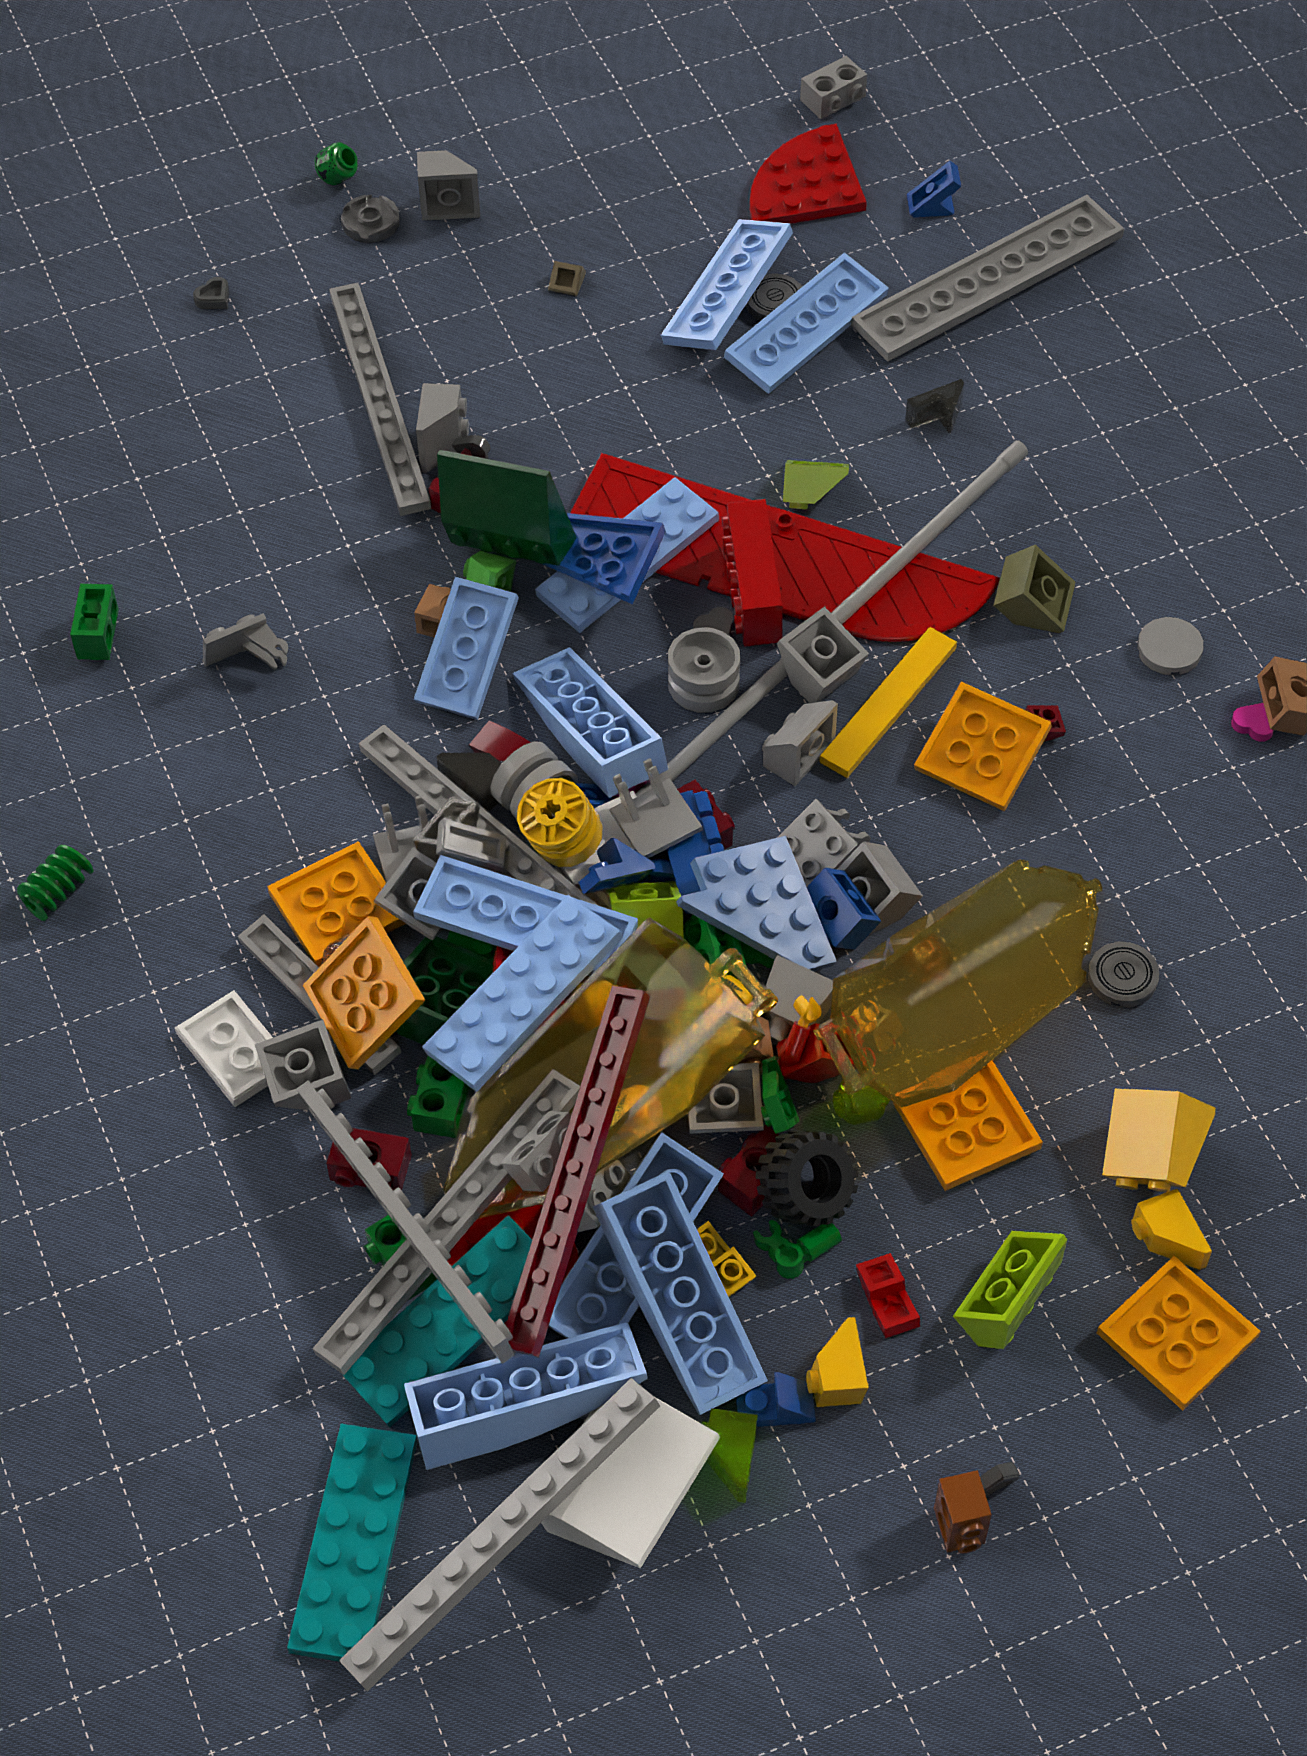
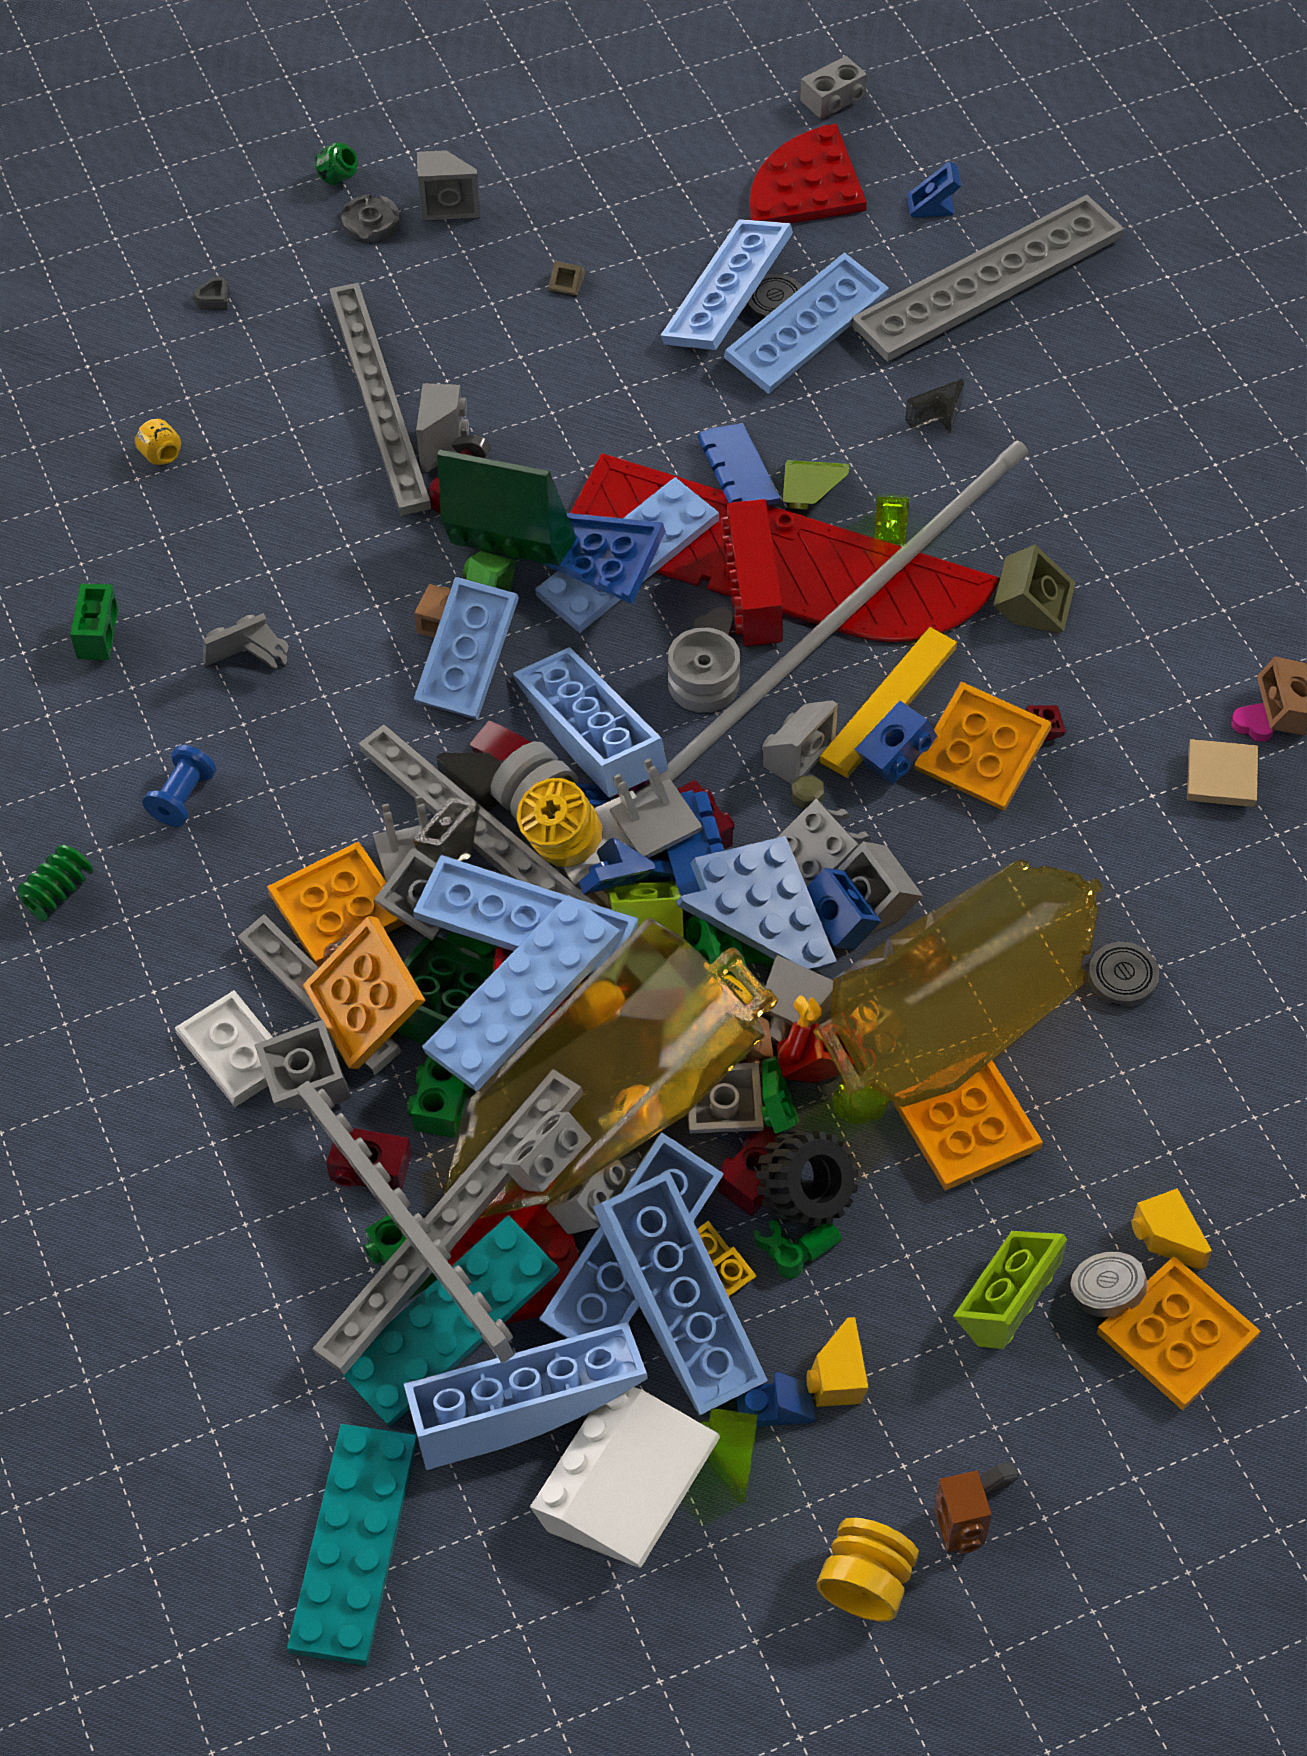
(158, 442): none -> yellow head
(190, 767): none -> blue piece
(471, 845): light grey tile -> none
(499, 1534): light grey plate -> none
(575, 1169): plate -> none
(737, 464): none -> windscreen
(806, 790): none -> olive tile
(820, 655): light grey slope -> none
(867, 1569): none -> yellow wheel
(879, 747): none -> blue brick
(887, 1295): red slope -> none
(891, 518): none -> clear neon green slope
(1109, 1284): none -> flat silver tile
(1155, 1138): yellow slope -> none
(1170, 645): light grey tile -> none
(1222, 773): none -> tan tile

